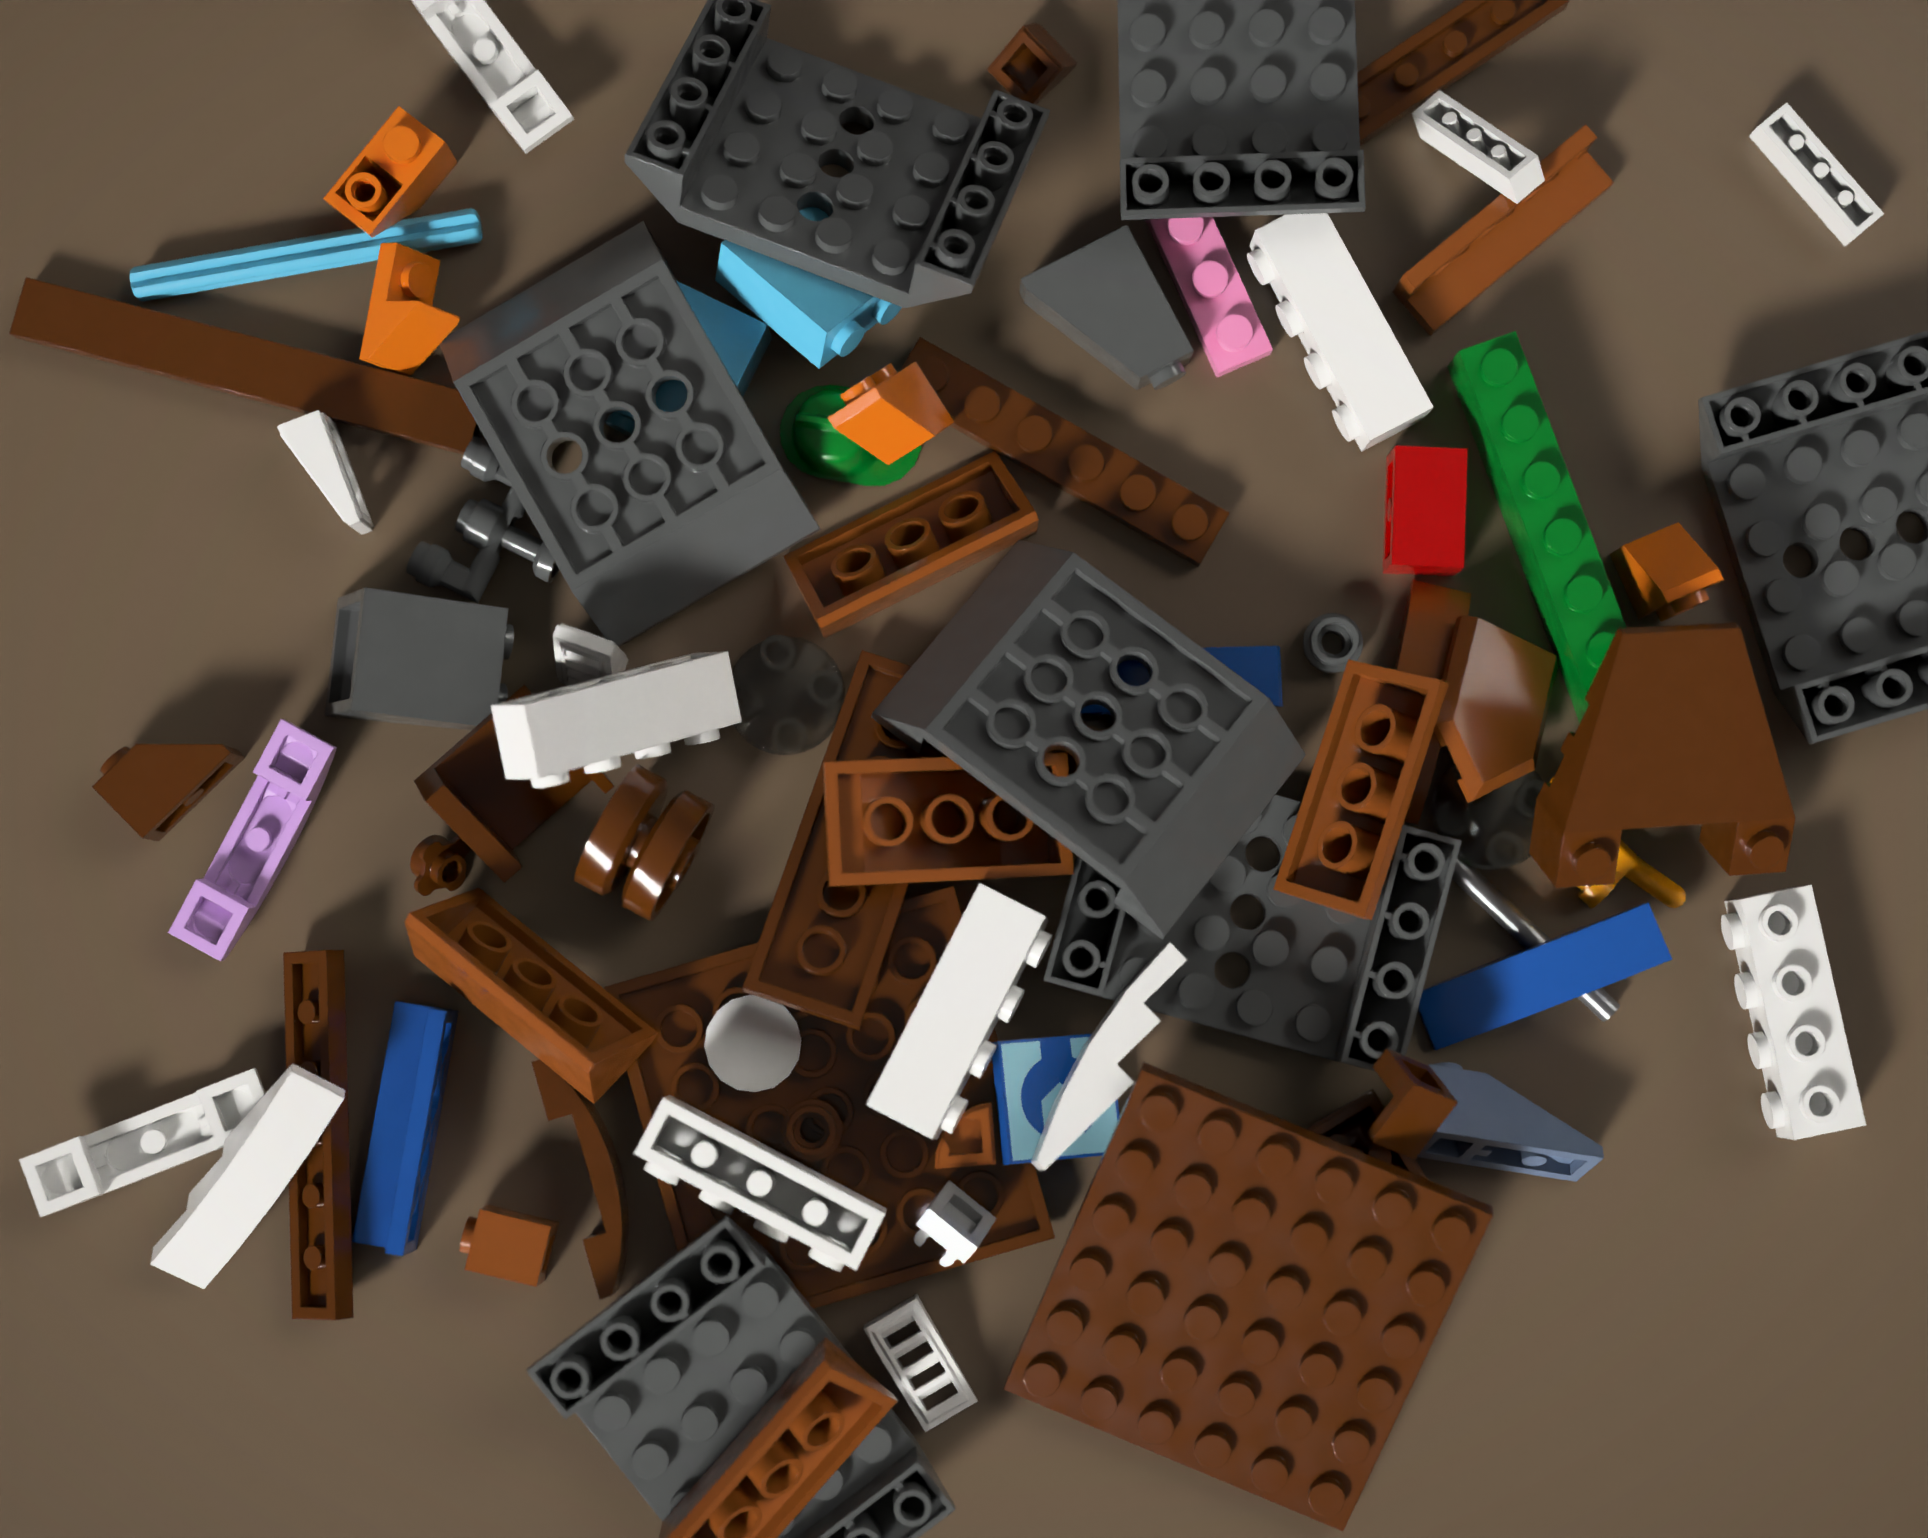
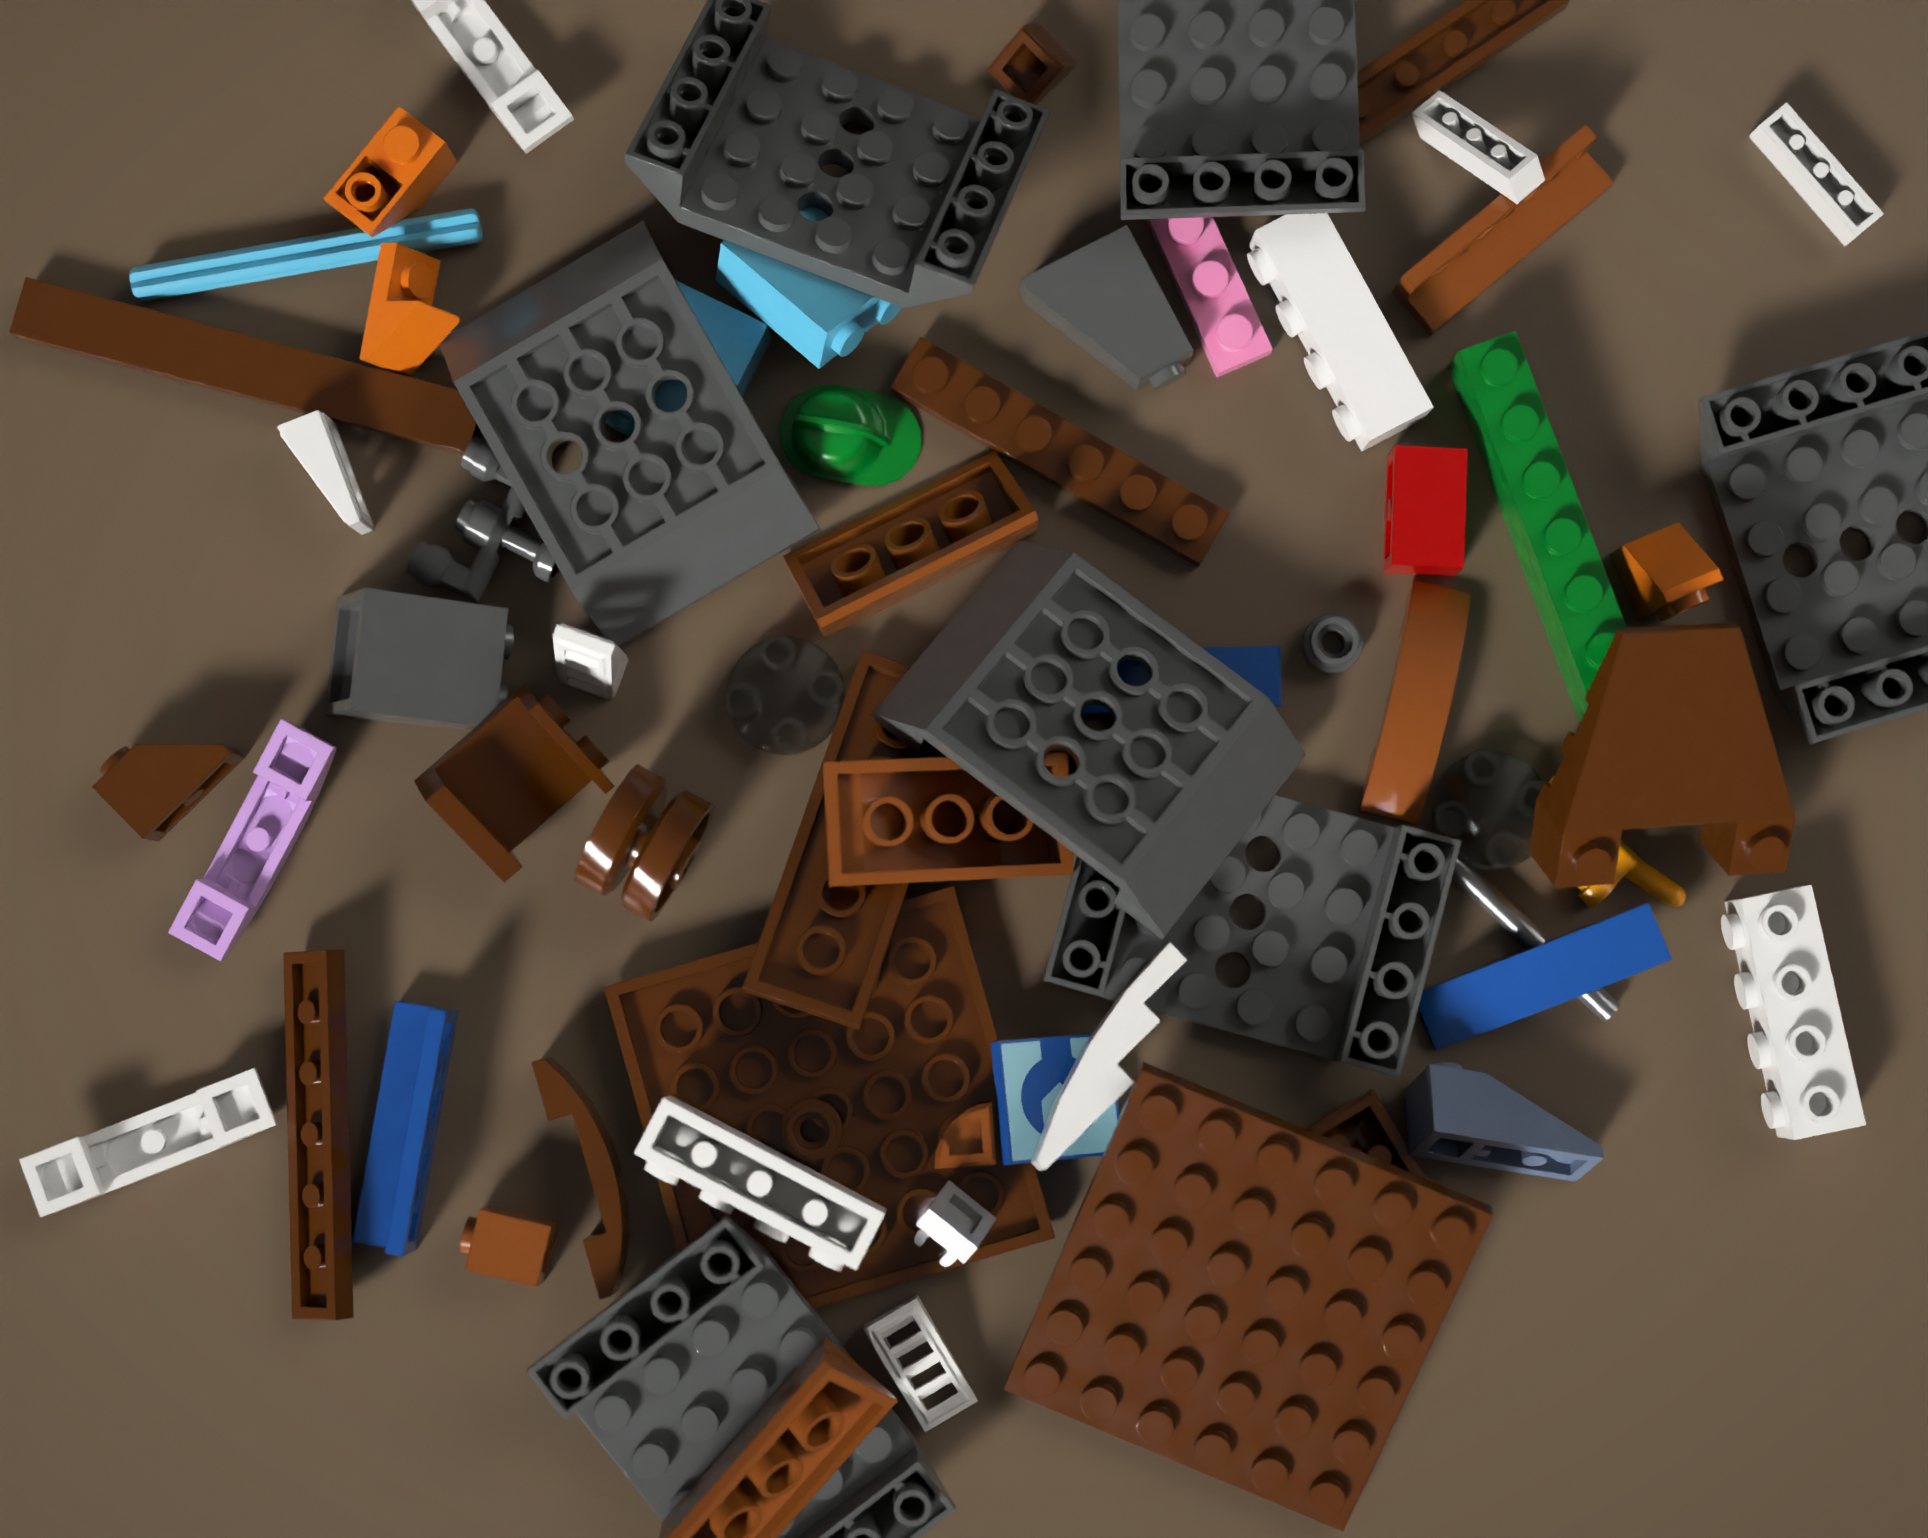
(249, 1176): white slope -> none
(439, 864): reddish brown plate -> none
(529, 990): dark orange slope -> none
(616, 716): white brick -> none
(752, 1043): white sticker -> none
(891, 412): orange slope -> none
(959, 1012): white brick -> none
(1360, 788): dark orange slope -> none
(1417, 1108): reddish brown panel -> none
(1493, 705): dark orange tile -> none

